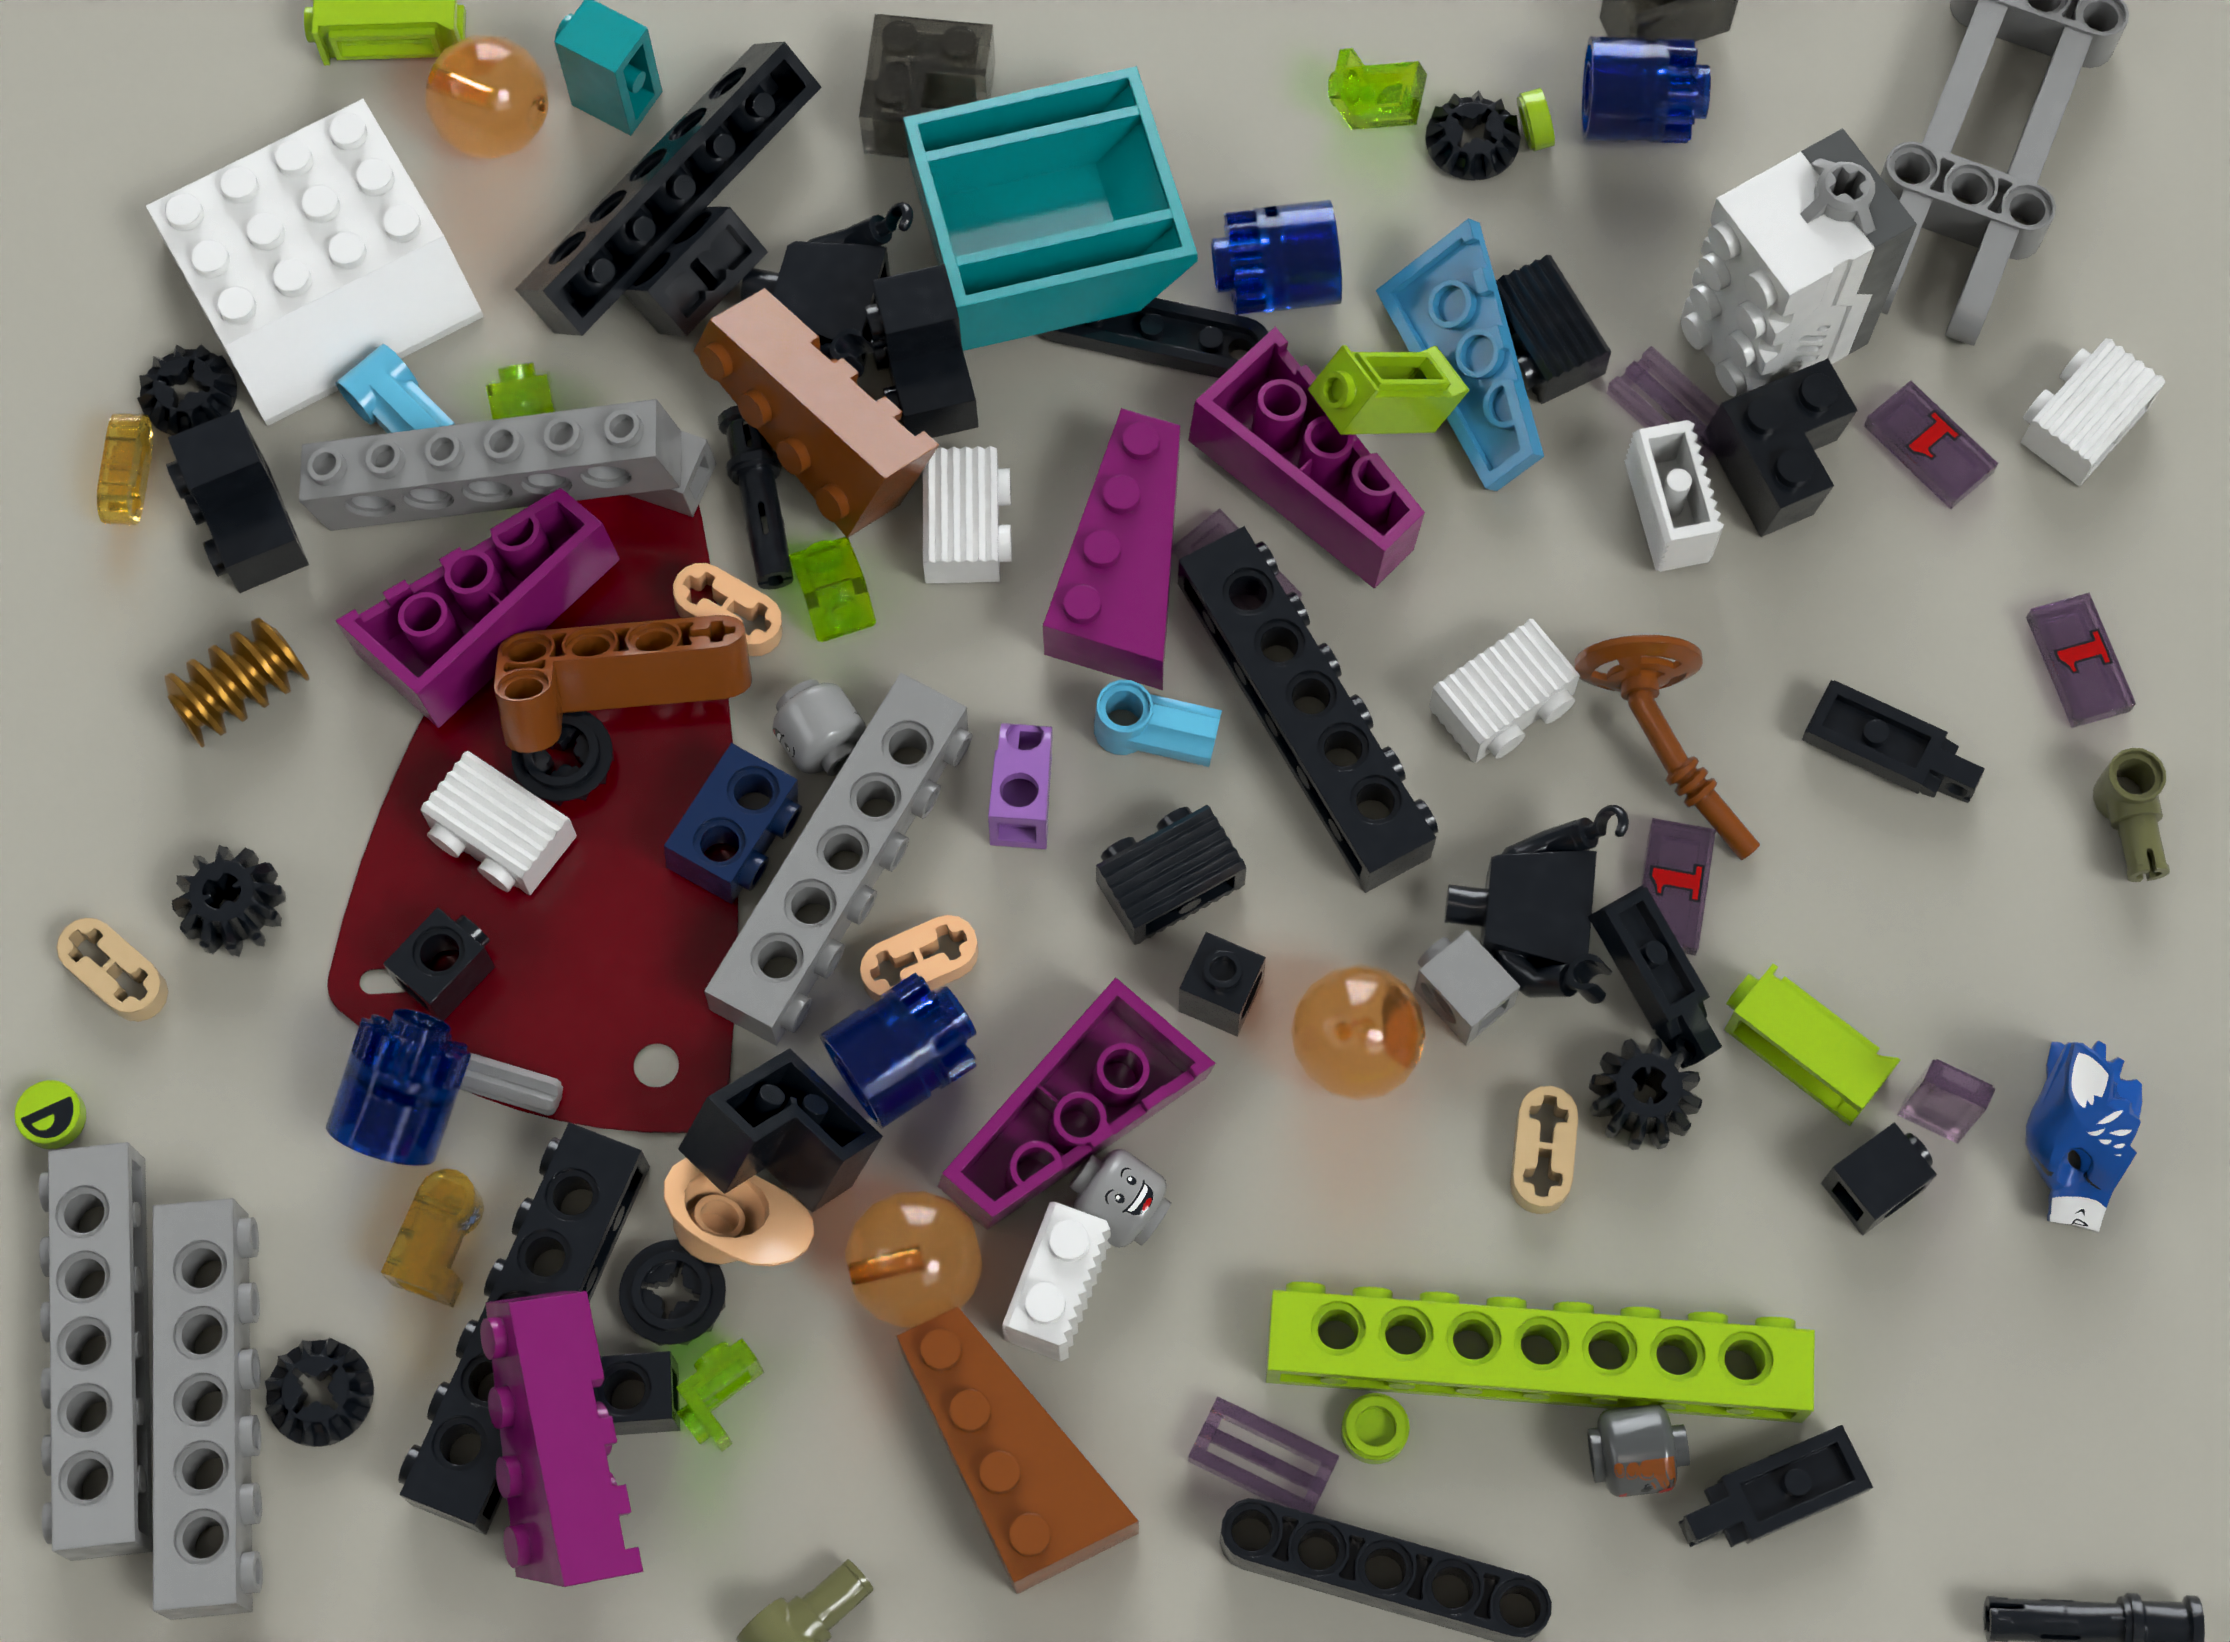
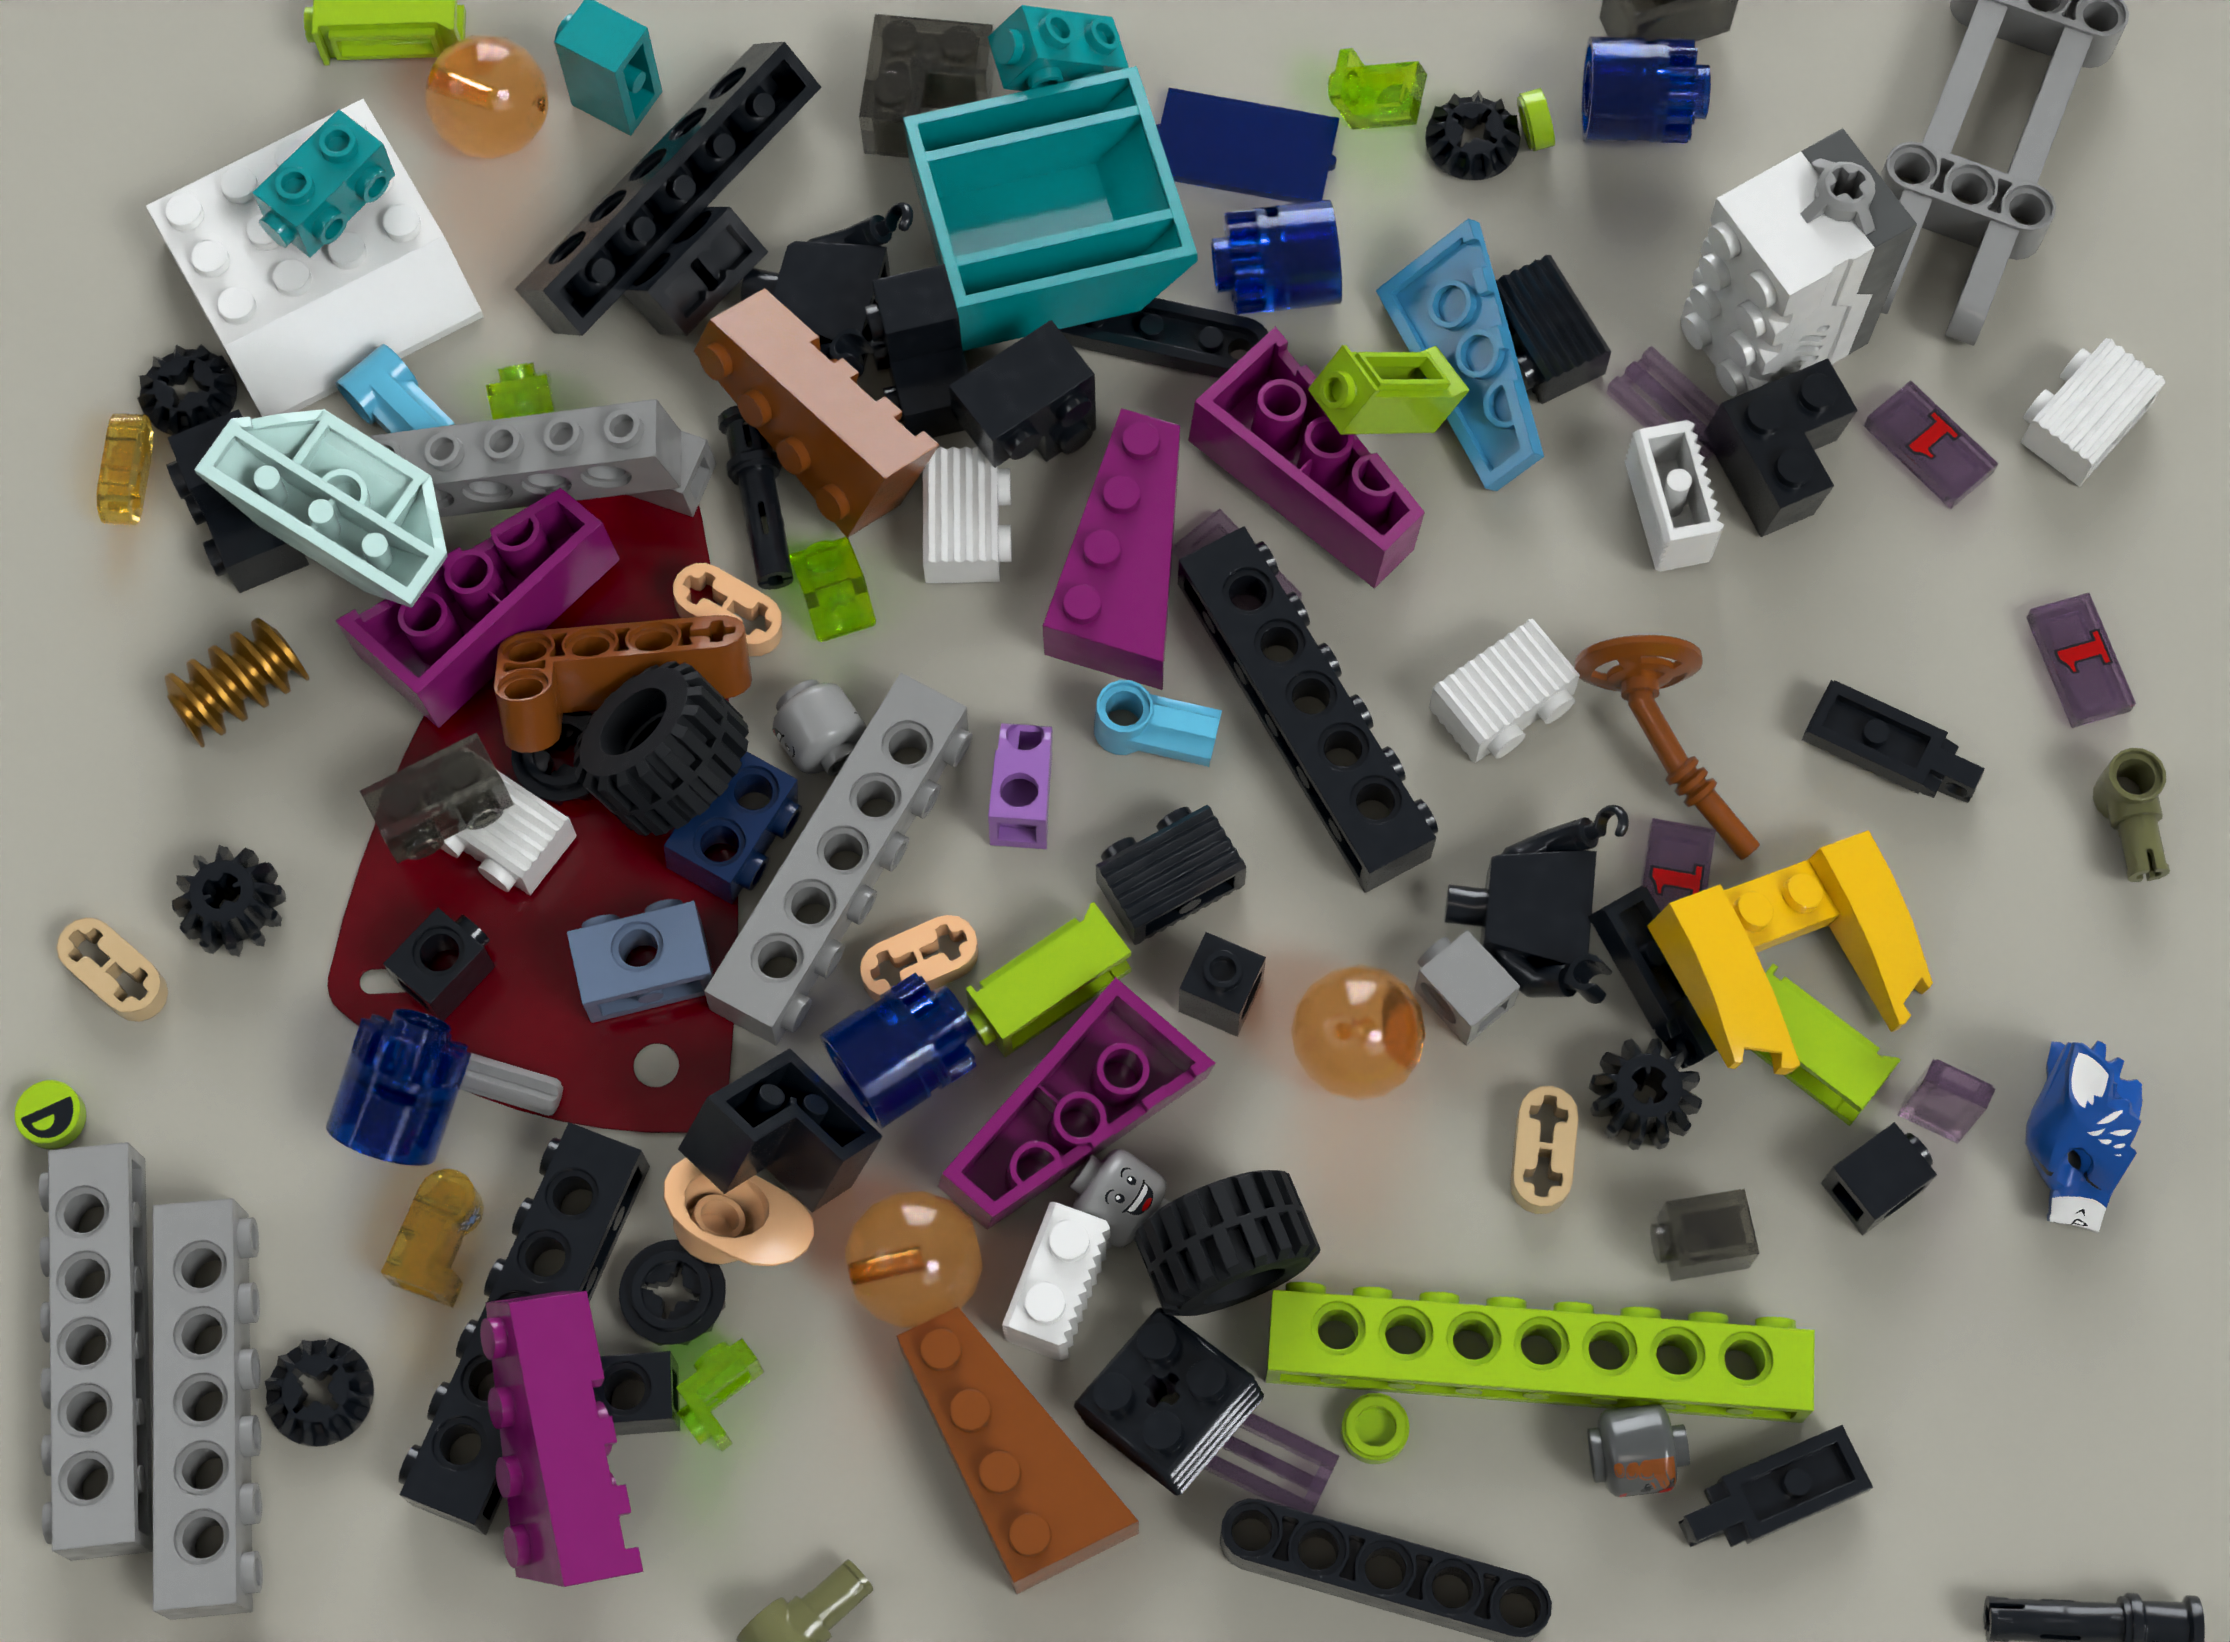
(323, 185): none -> teal brick
(333, 498): none -> light aqua wedge
(437, 799): none -> clear smoke bracket
(661, 748): none -> black tyre
(675, 974): none -> sand blue brick
(1028, 399): none -> black brick
(1047, 982): none -> lime window
(1053, 47): none -> teal brick
(1162, 1438): none -> black brick
(1226, 1242): none -> black tyre
(1247, 146): none -> clear blue piece
(1705, 1235): none -> clear smoke brick
(1717, 932): none -> yellow wedge

